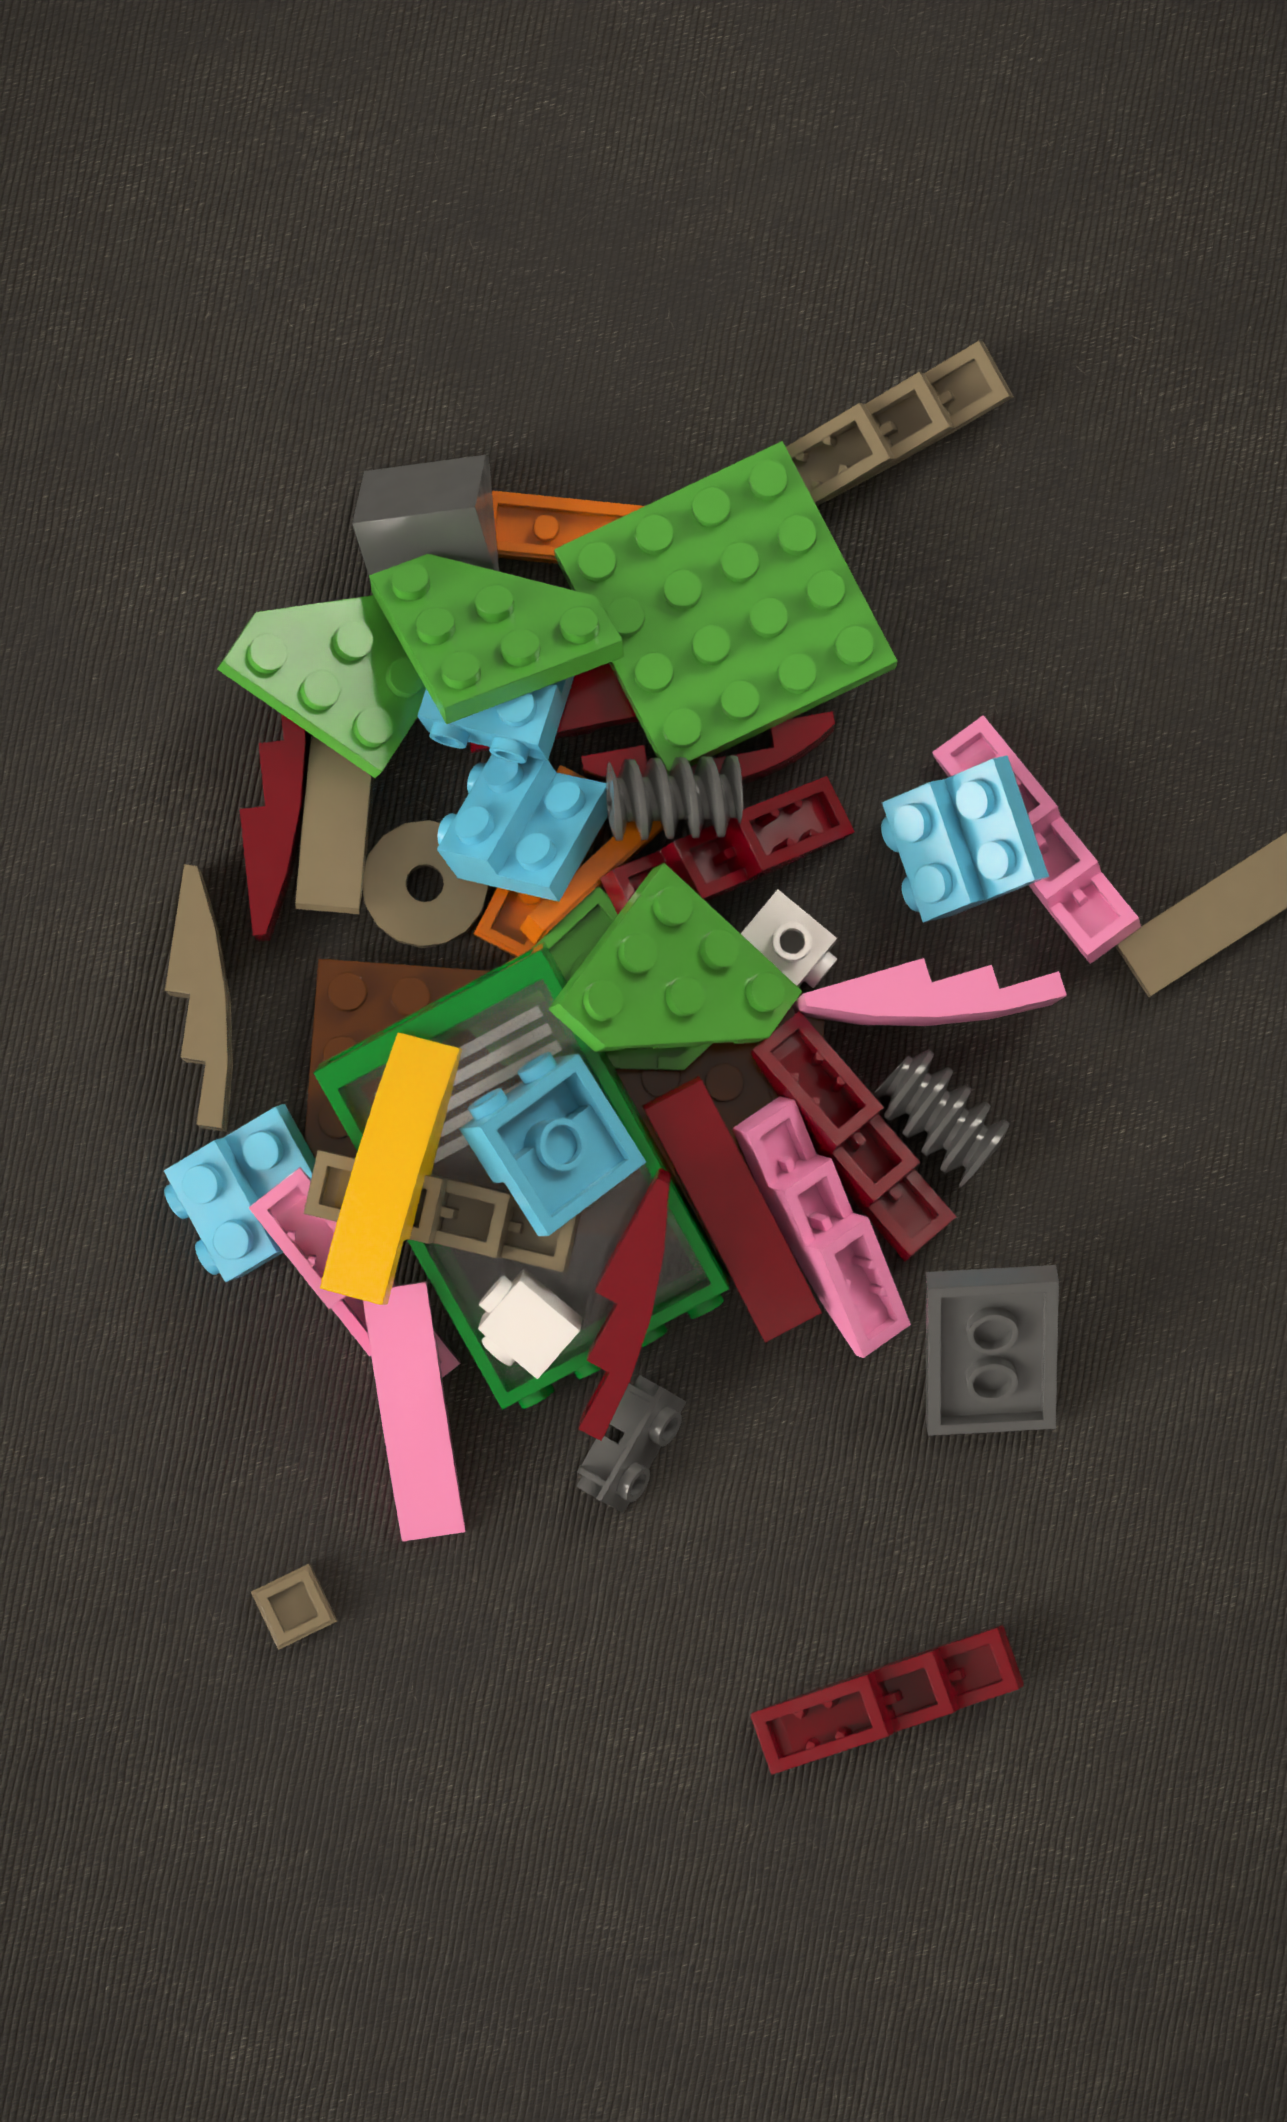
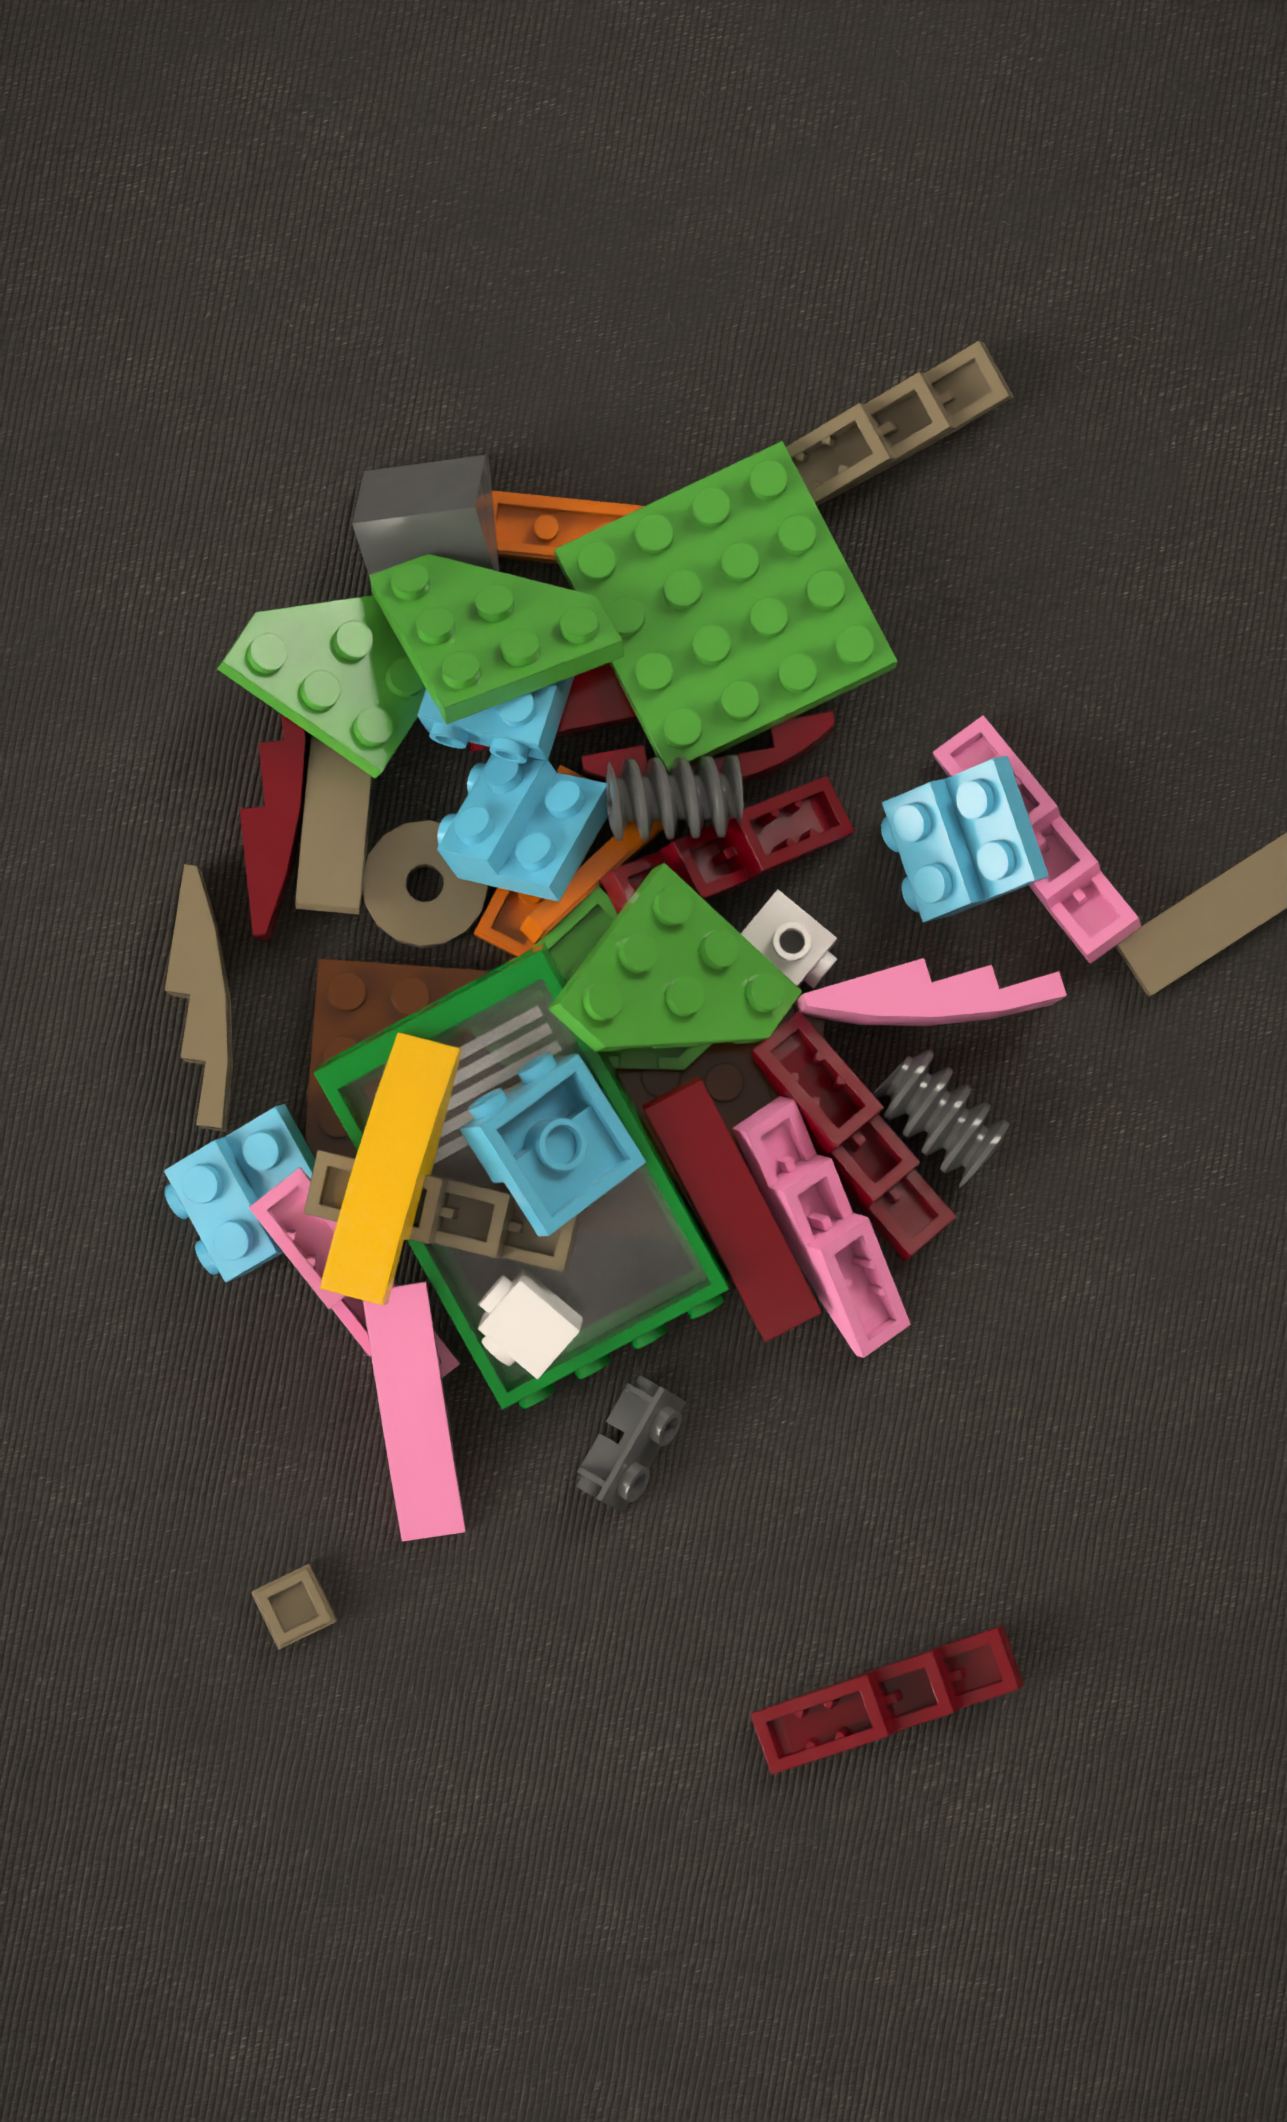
(631, 1283): dark red slope -> none
(991, 1349): dark grey plate -> none

